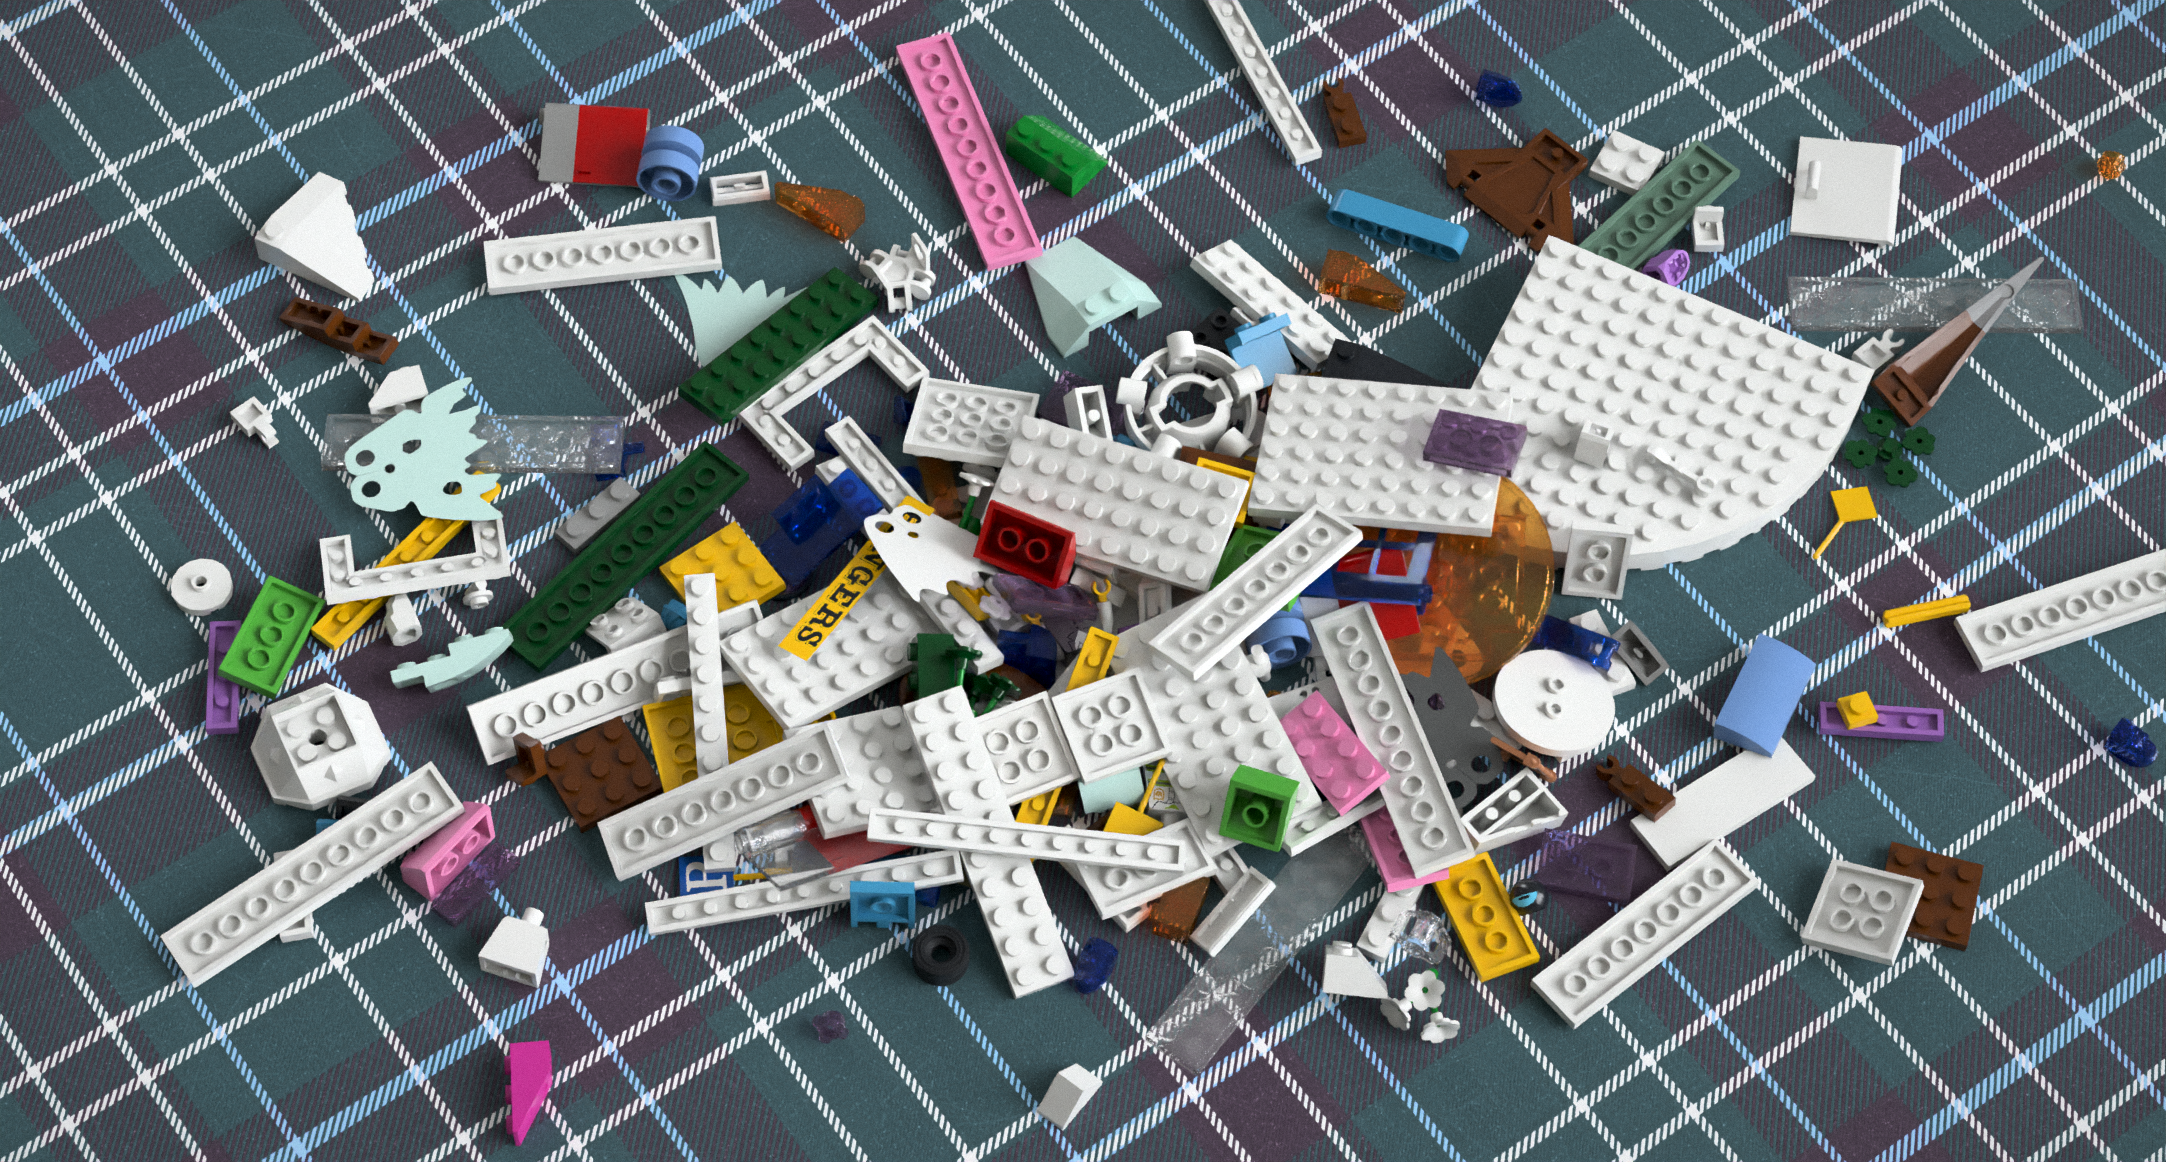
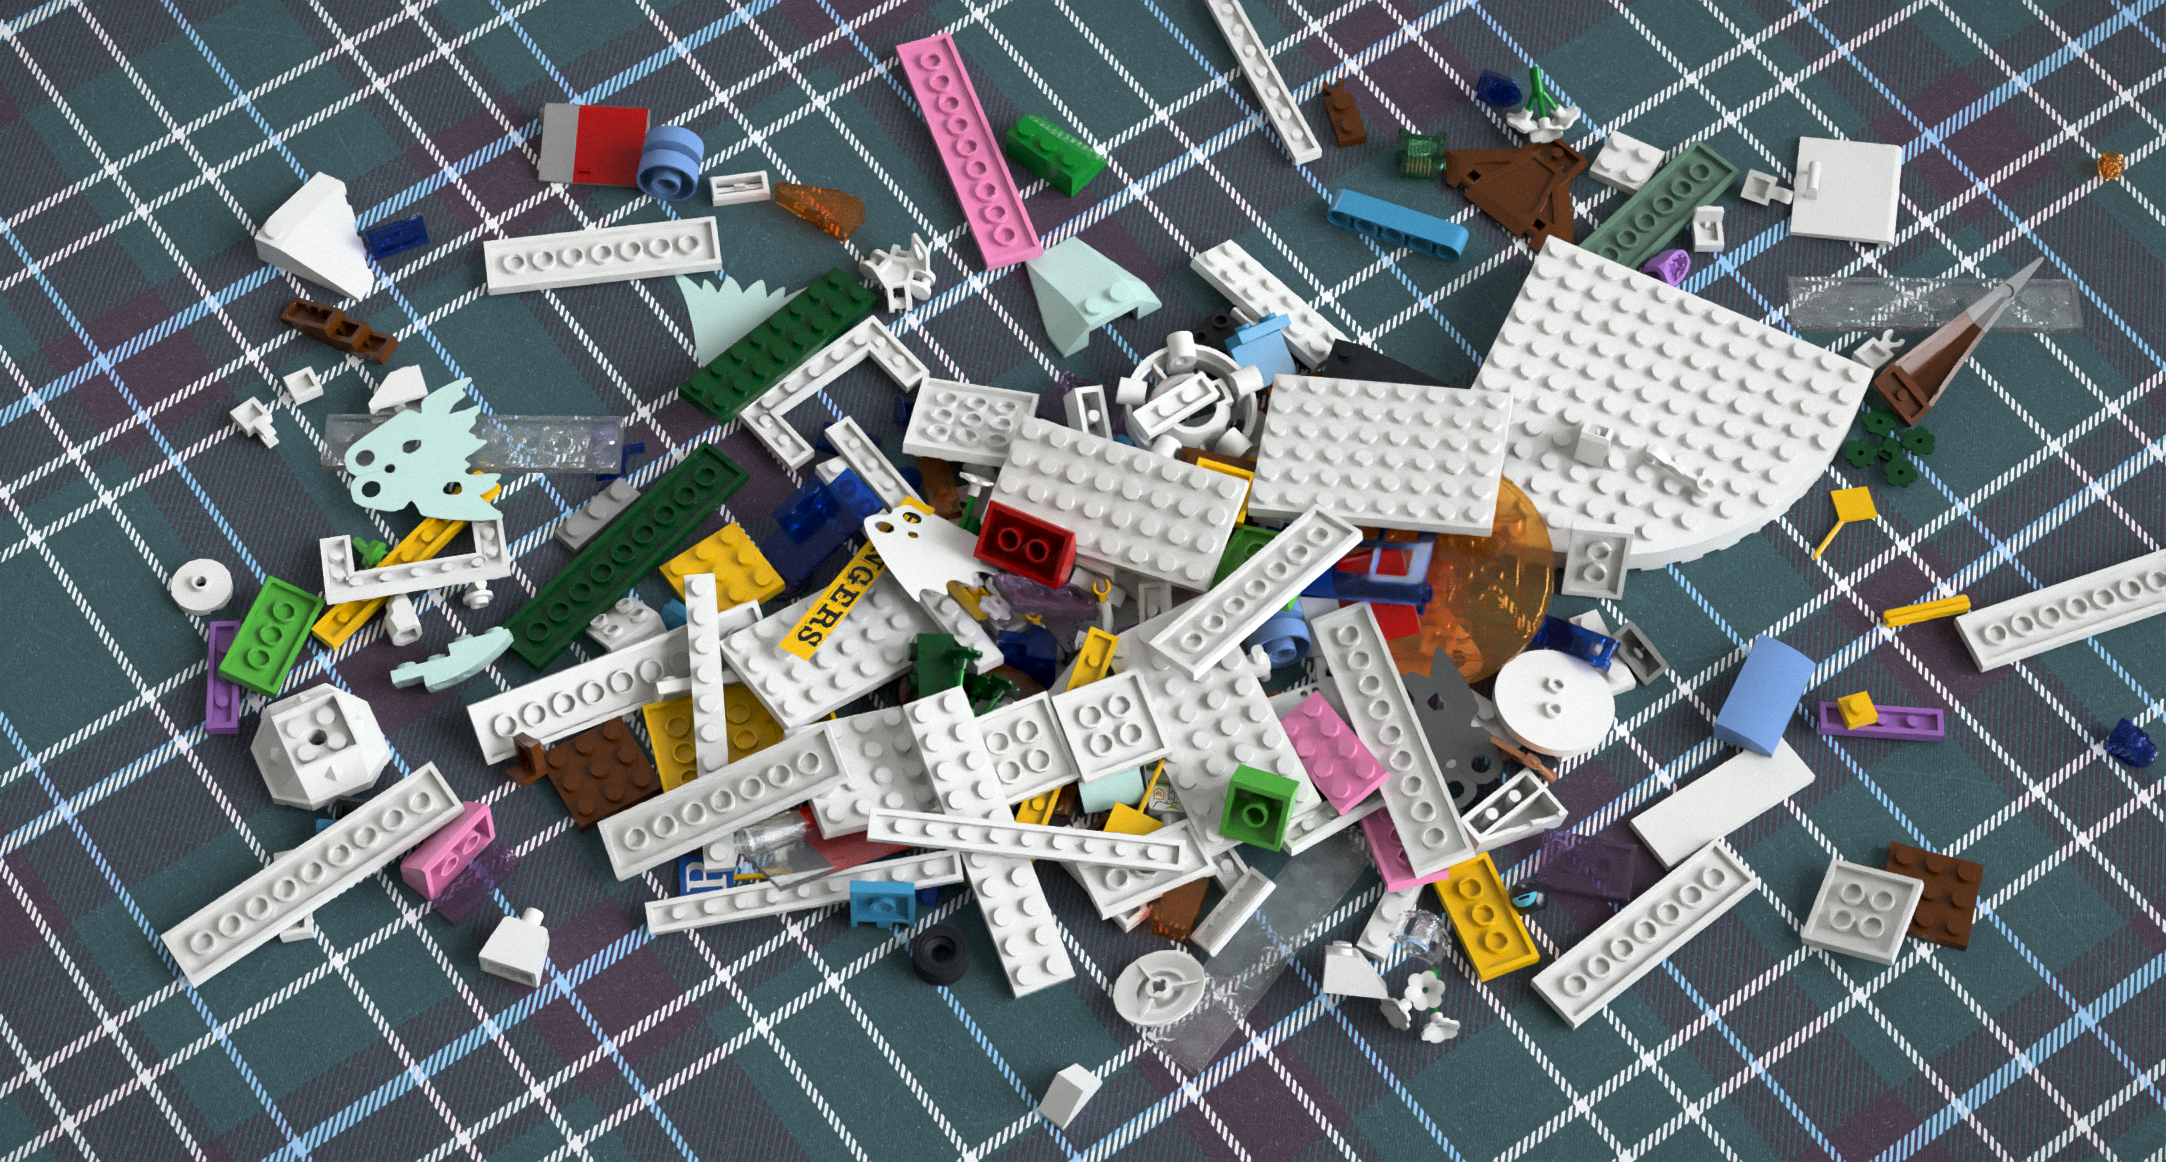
(303, 385): none -> white plate
(372, 553): none -> bright green plate
(397, 236): none -> clear blue plate
(530, 1081): dark pink slope -> none
(833, 1019): clear purple plate -> none
(1094, 965): clear blue rock -> none
(1159, 988): none -> white piece
(1174, 405): none -> white plate
(1355, 280): clear orange slope -> none
(1420, 155): none -> clear green piece
(1475, 443): clear purple plate -> none
(1547, 130): none -> white plant
(1636, 789): reddish brown plate -> none
(1761, 188): none -> white plate

